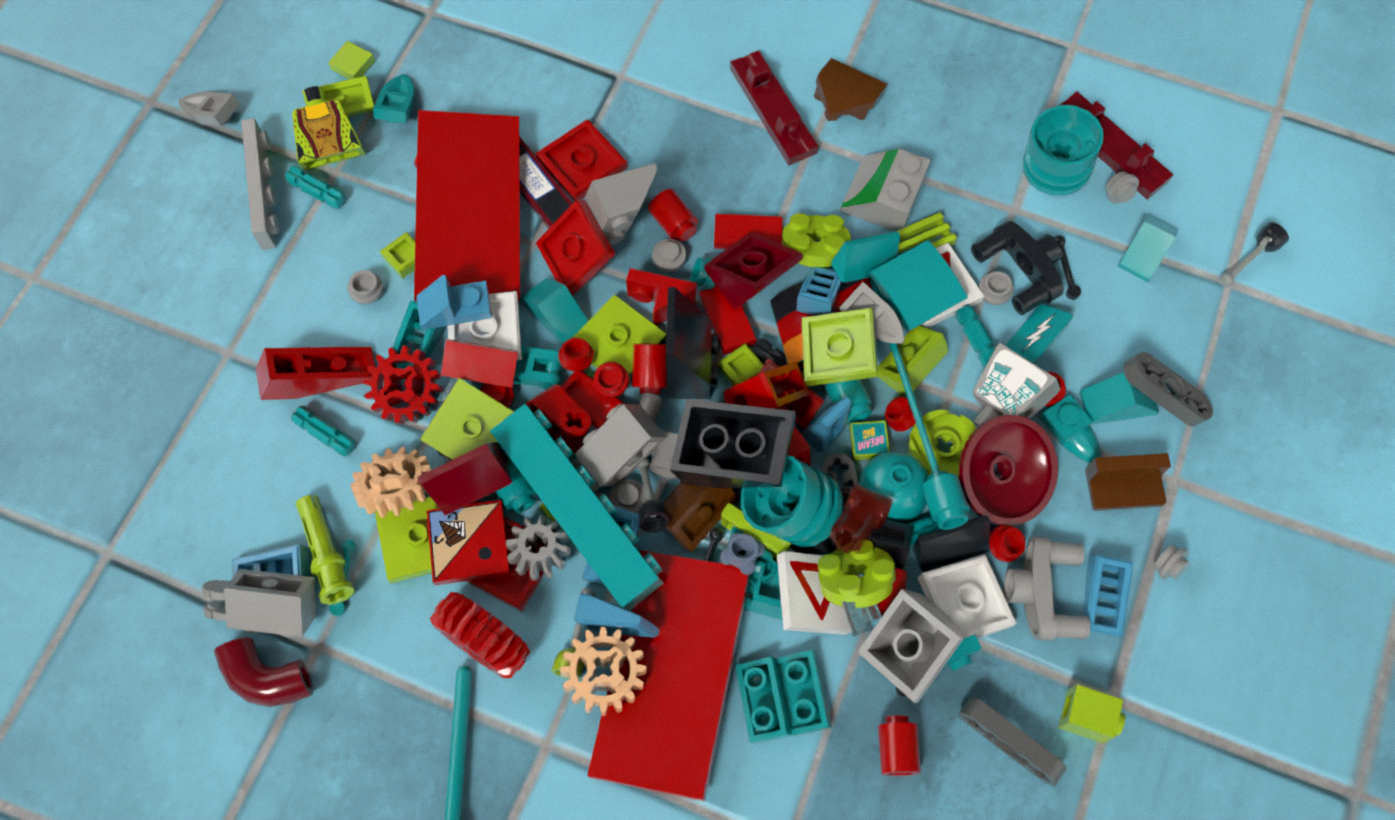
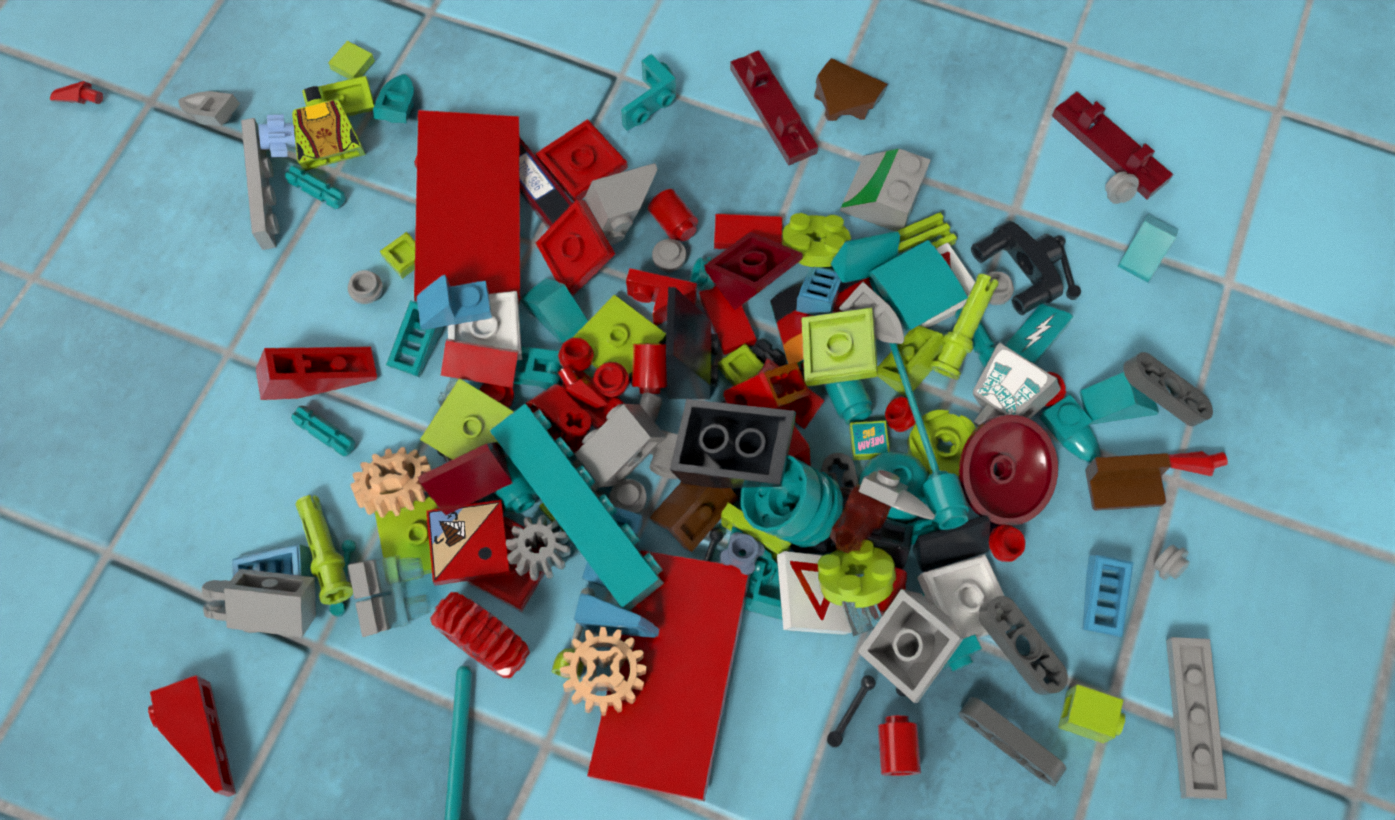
(77, 93): none -> red bar
(190, 723): none -> red slope
(258, 682): dark red cylinder -> none
(277, 135): none -> light blue gear
(392, 376): red gear -> none
(392, 609): none -> clear light blue hips
(582, 388): none -> red bar
(653, 514): black hinge -> none
(661, 95): none -> teal bracket
(783, 696): teal slope -> none
(827, 425): dark azure slope -> none
(835, 737): none -> black hinge
(886, 488): none -> light grey plate
(959, 341): none -> lime pin
(1034, 589): light grey connector -> none
(1038, 647): none -> dark grey beam
(1062, 150): teal wheel -> none
(1196, 719): none -> light grey plate
(1198, 462): none -> red bar
(1269, 239): hinge -> none

